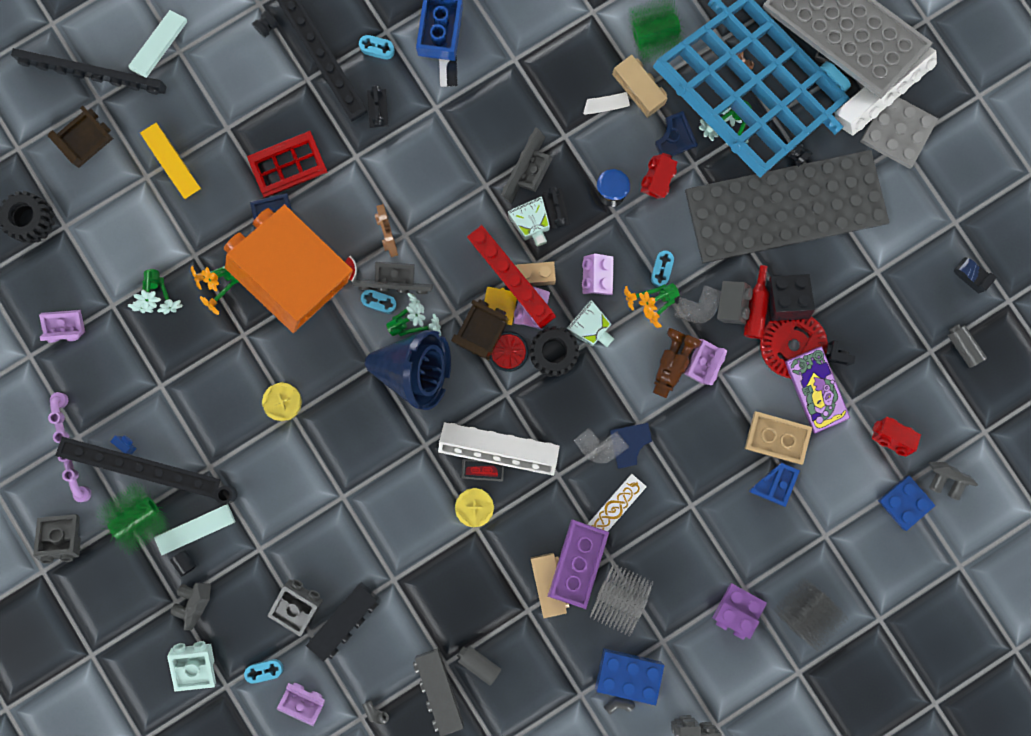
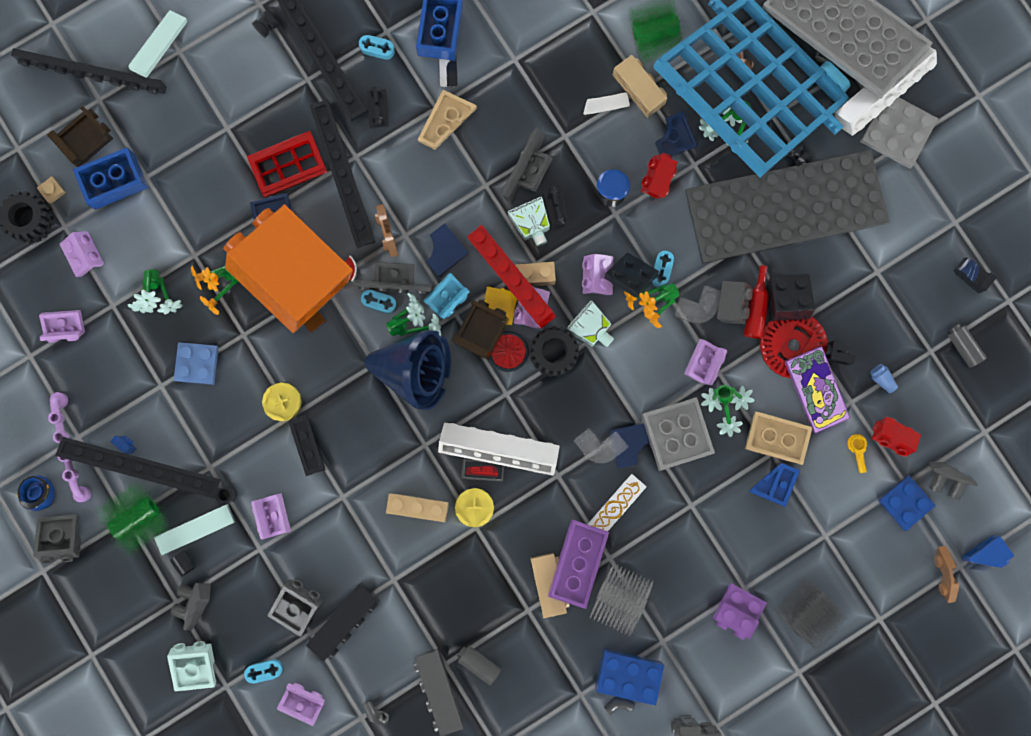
(36, 493): none -> blue piece
(51, 190): none -> tan plate
(81, 253): none -> lavender bracket
(110, 178): none -> blue brick
(170, 160): yellow slope -> none
(196, 363): none -> medium blue plate
(270, 516): none -> lavender bracket
(306, 445): none -> black plate
(315, 322): none -> reddish brown tile
(342, 174): none -> black plate
(417, 507): none -> tan brick
(445, 118): none -> tan wing
(446, 250): none -> dark blue tile
(446, 296): none -> medium azure bracket
(631, 275): none -> black plate
(674, 364): reddish brown piece -> none
(677, 434): none -> light grey plate
(724, 395): none -> light aqua plant
(857, 444): none -> yellow plate
(884, 378): none -> medium blue cone
(948, 585): none -> medium nougat plate
(990, 552): none -> blue slope

